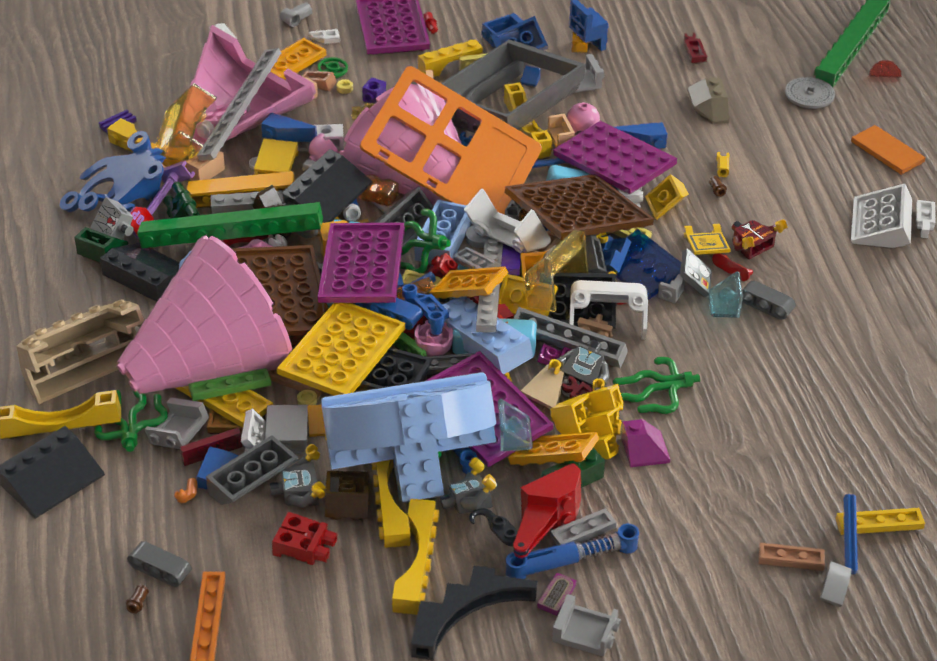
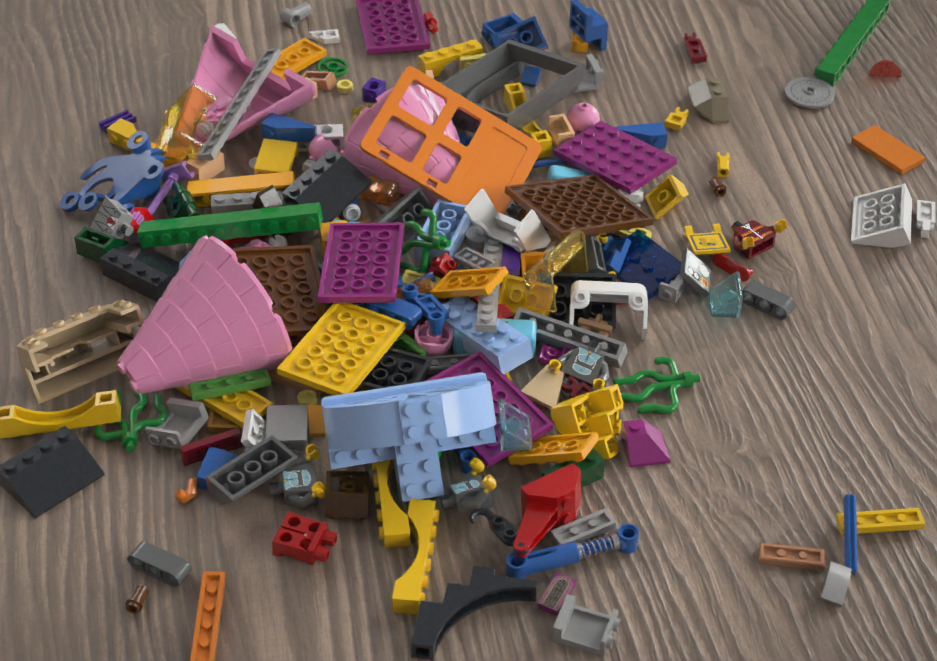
(676, 120): none -> yellow plate

